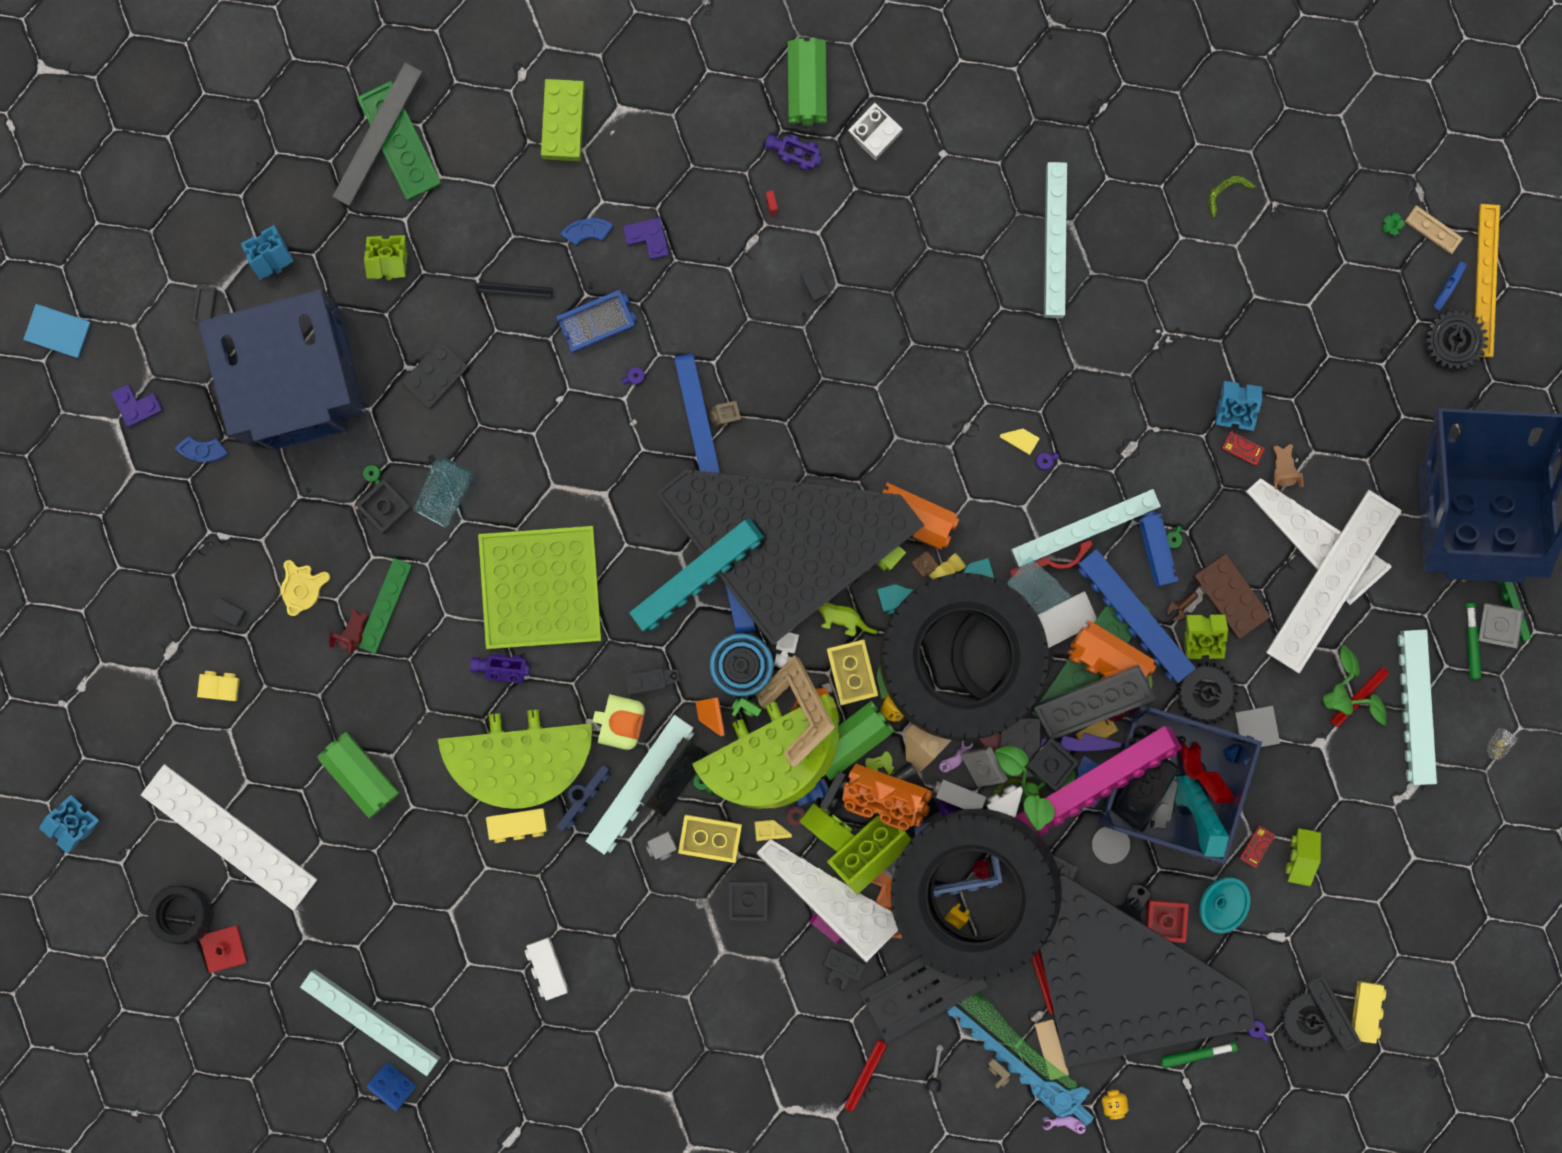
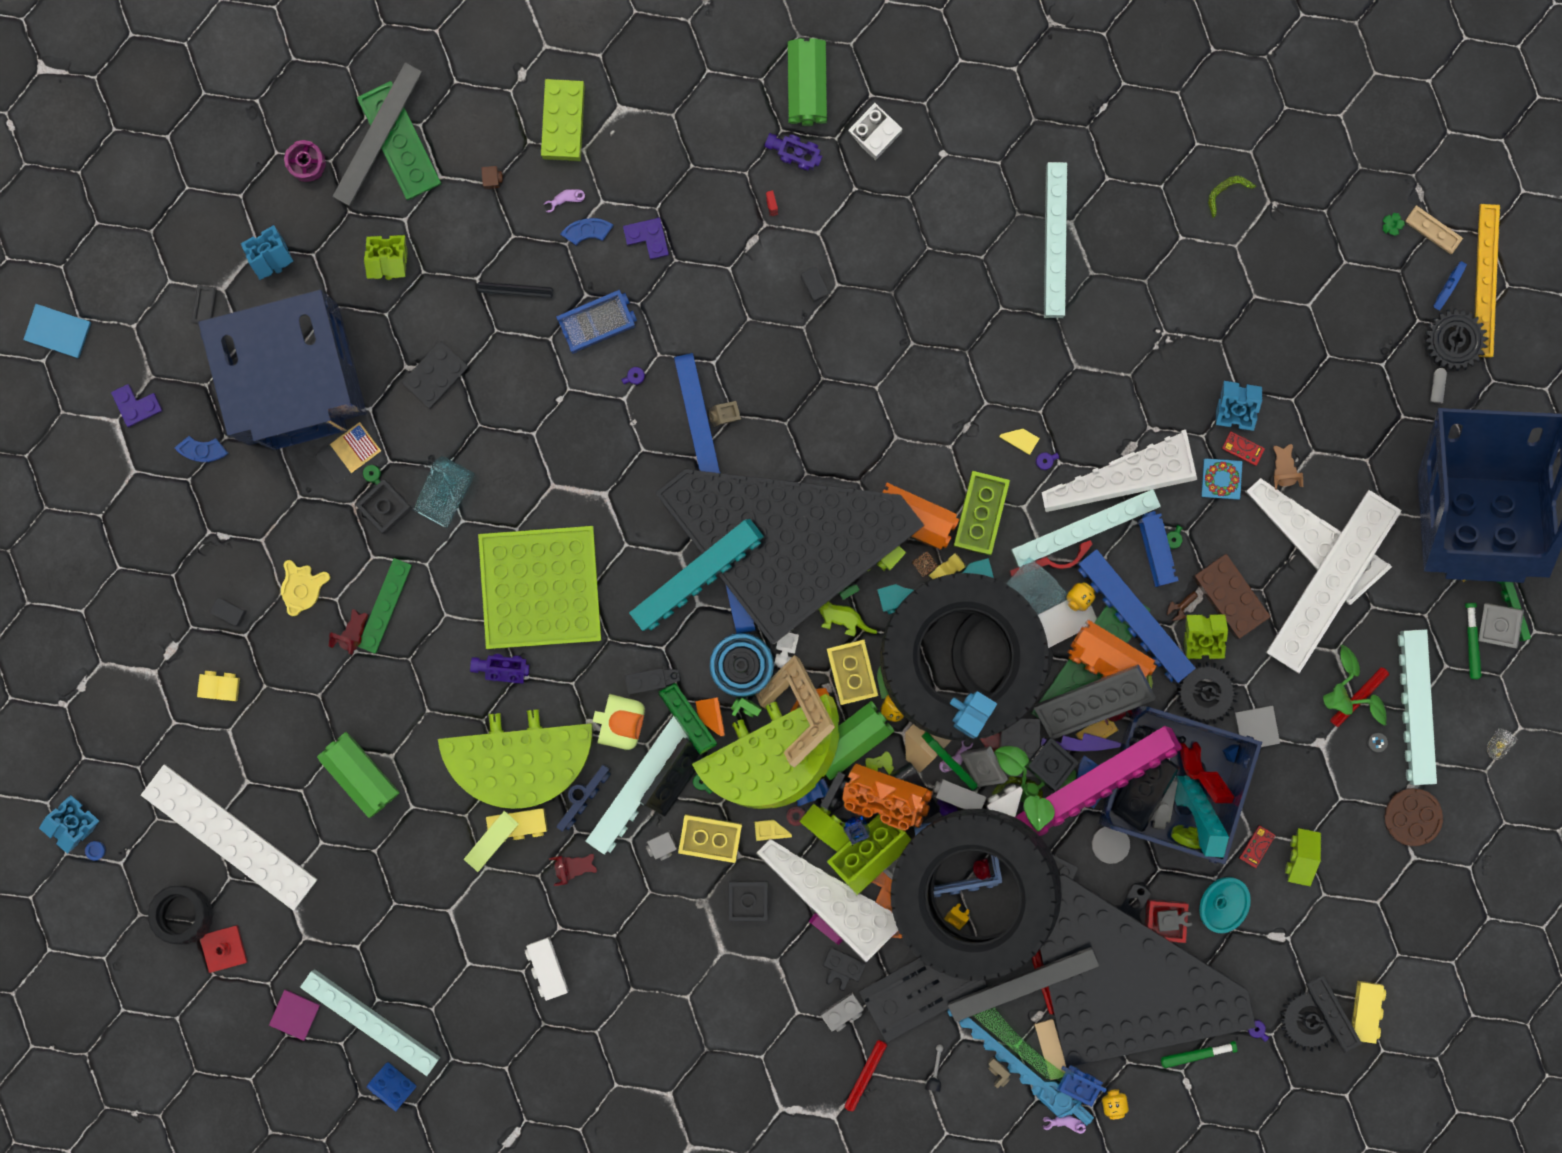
(95, 850): none -> blue tile
(294, 1015): none -> magenta tile
(298, 152): none -> magenta brick
(348, 453): none -> sticker
(491, 177): none -> reddish brown plate
(491, 841): none -> yellowish green slope
(566, 195): none -> lavender arm
(569, 868): none -> dark red hair
(687, 718): none -> green tile
(842, 1011): none -> light grey brick
(848, 592): none -> green tile
(857, 826): none -> clear blue brick
(949, 760): none -> green tile
(972, 713): none -> dark azure brick
(981, 513): none -> lime brick
(1023, 984): none -> dark grey tile
(1080, 596): none -> yellow head
(1080, 1085): none -> blue bracket
(1145, 470): none -> white wing
(1170, 920): none -> dark grey plate
(1186, 837): none -> lime tile
(1221, 479): none -> tile
(1377, 742): none -> dark grey tile
(1413, 817): none -> reddish brown tile
(1438, 386): none -> light grey bar

